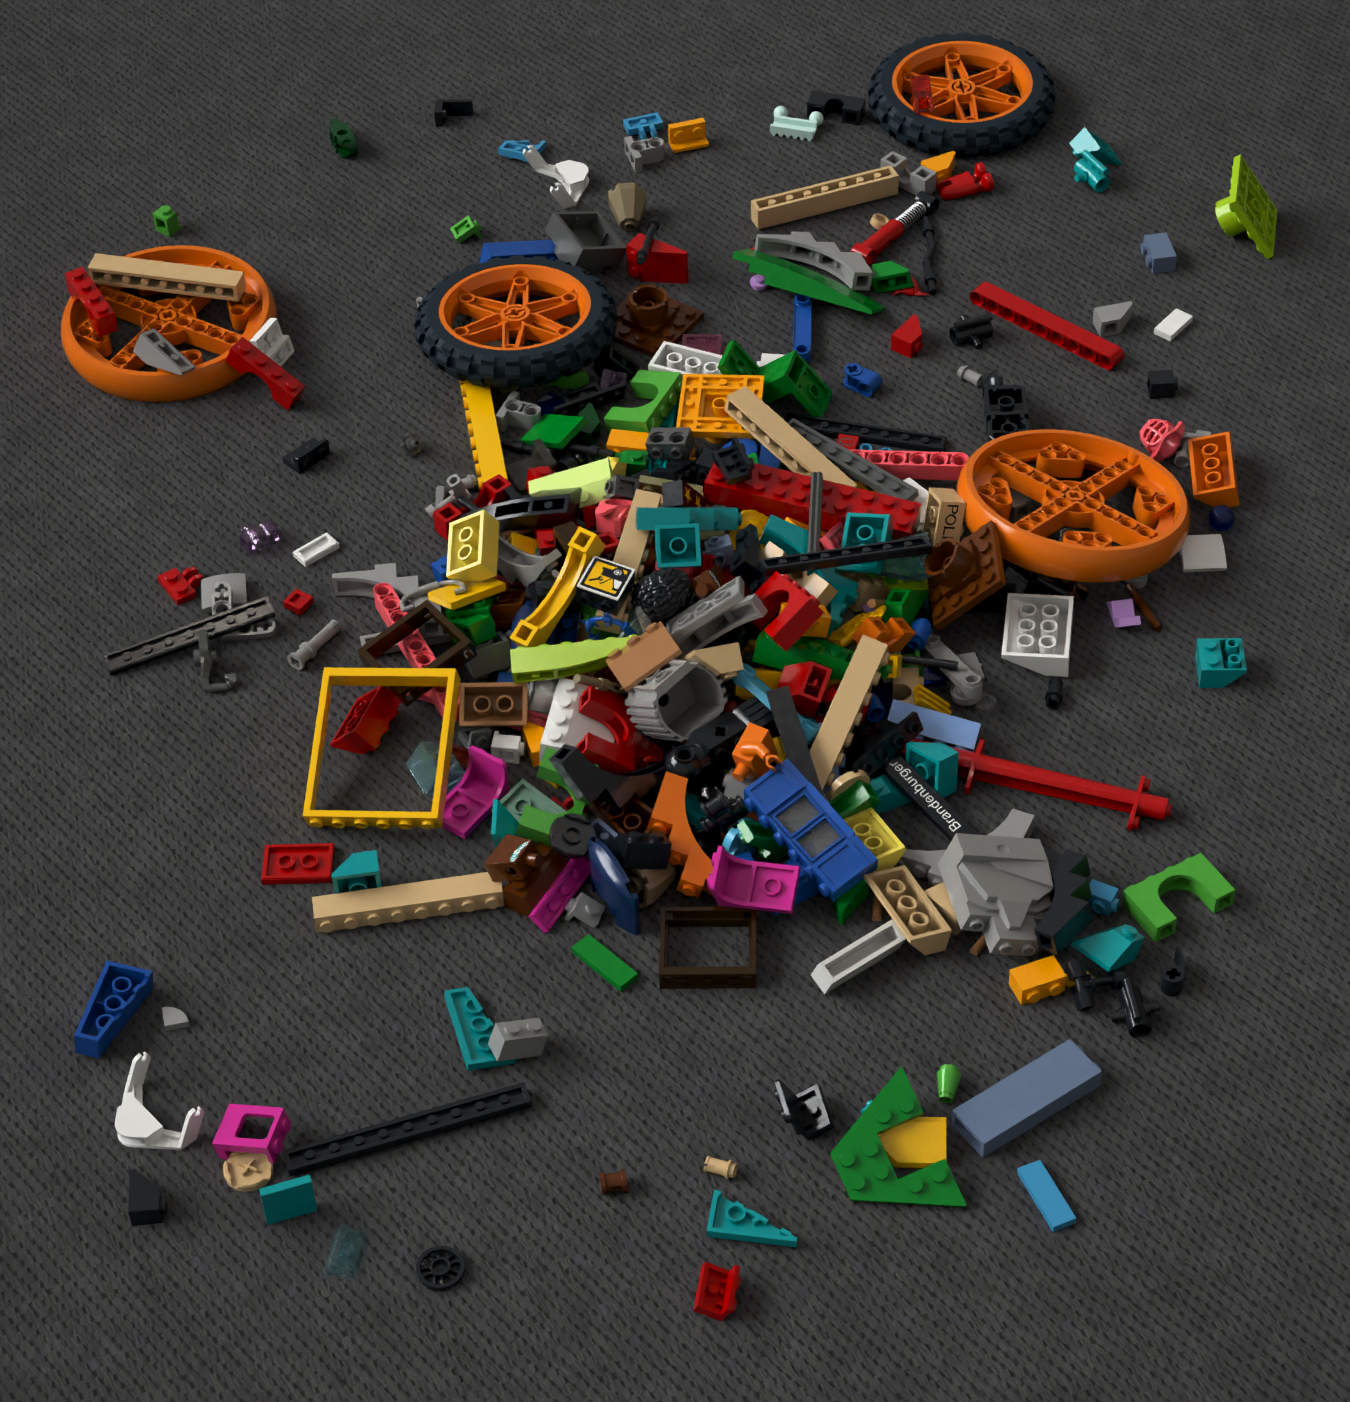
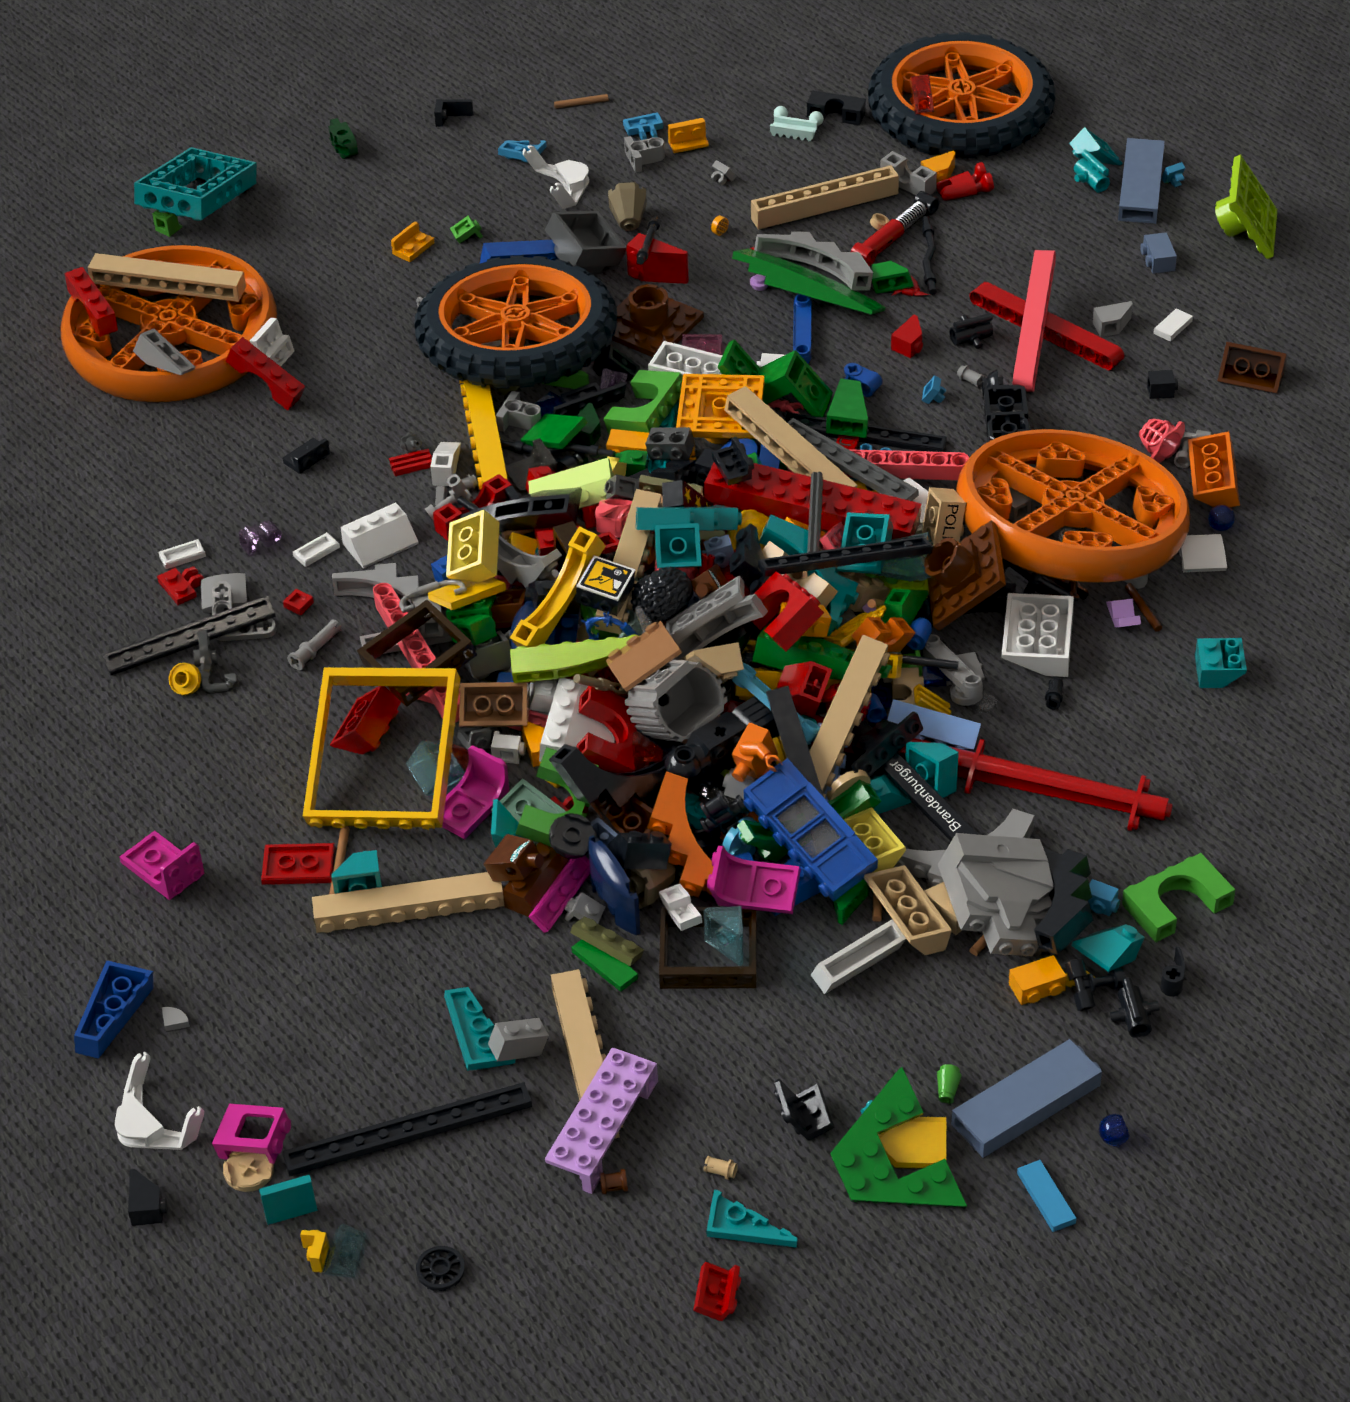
(164, 864): none -> dark pink bracket
(167, 189): none -> teal brick
(182, 554): none -> white tile
(185, 678): none -> yellow plate
(317, 1248): none -> yellow bracket
(341, 851): none -> medium nougat bar
(378, 535): none -> white slope
(411, 242): none -> light orange bracket
(411, 462): none -> red tile
(444, 462): none -> white slope
(578, 1027): none -> tan brick
(581, 101): none -> medium nougat bar
(601, 1115): none -> lavender bracket
(607, 941): none -> olive plate
(679, 907): none -> white slope
(719, 225): none -> light orange tile
(722, 171): none -> light grey tile
(725, 931): none -> clear light blue slope
(786, 406): none -> coral piece
(848, 410): none -> green slope
(933, 391): none -> dark azure tile
(1034, 319): none -> coral beam
(1113, 1130): none -> clear blue piece
(1141, 180): none -> sand blue brick
(1174, 174): none -> dark azure tile
(1252, 367): none -> reddish brown slope

